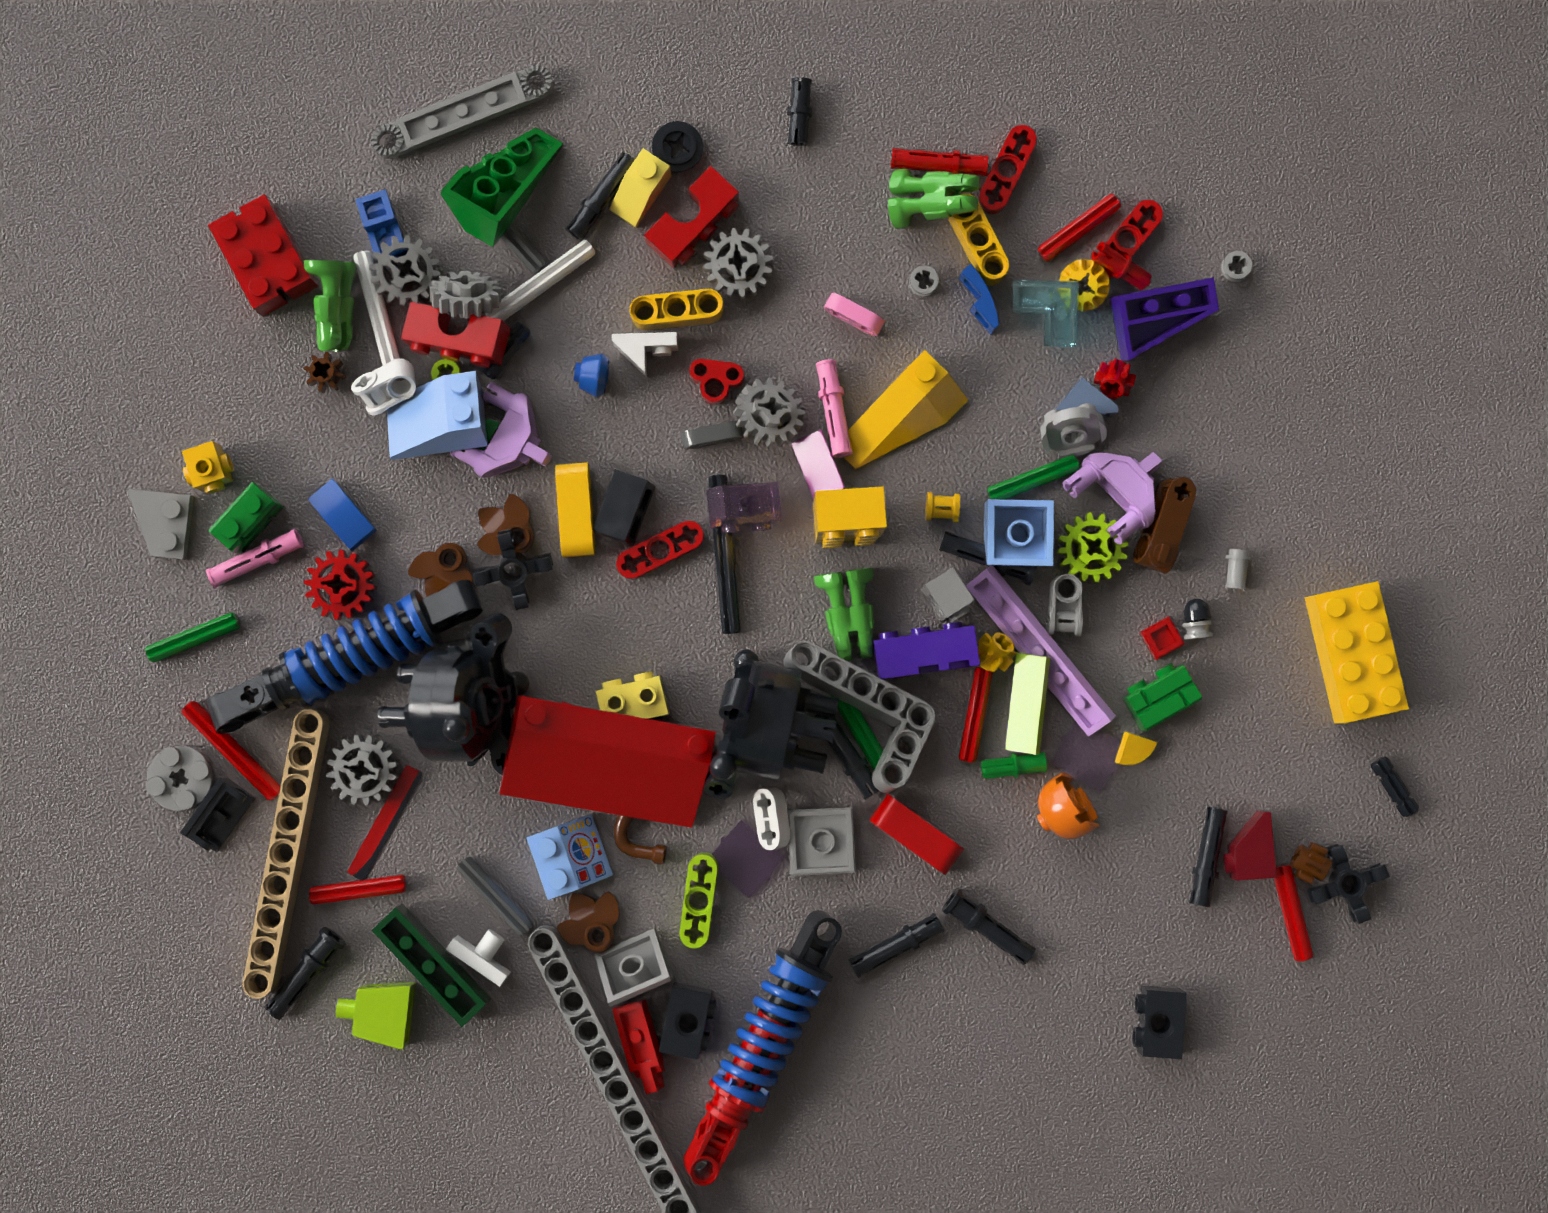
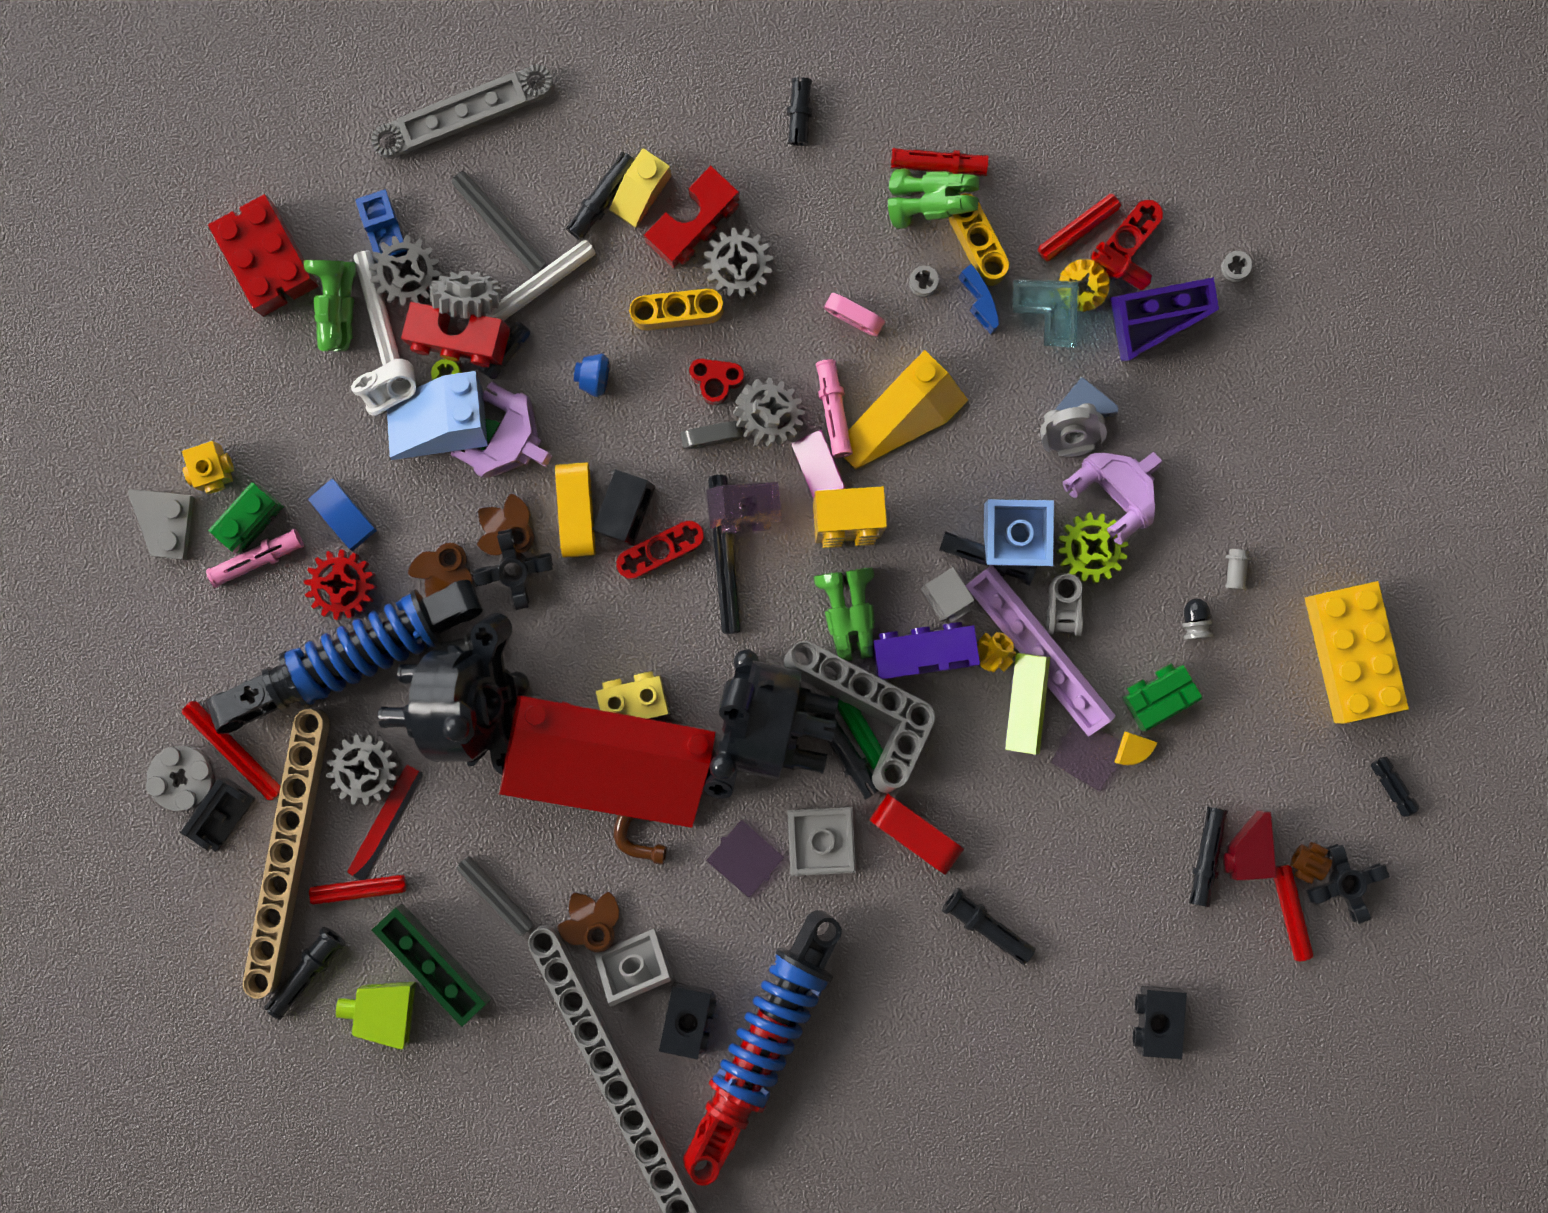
(192, 637): green axle -> none
(316, 373): reddish brown gear -> none
(481, 956): white tile -> none
(496, 189): green wedge -> none
(569, 856): light blue slope -> none
(636, 345): white slope -> none
(640, 1044): red hinge -> none
(672, 133): black gear -> none
(704, 925): lime beam -> none
(771, 818): white beam -> none
(896, 945): black pin -> none
(952, 502): yellow bush -> none
(975, 715): red axle -> none
(1014, 765): green axle -> none
(1024, 153): red beam -> none
(1034, 478): green axle -> none
(1065, 809): orange cylinder -> none
(1115, 379): red gear -> none
(1161, 540): reddish brown piece -> none
(1162, 638): red tile -> none

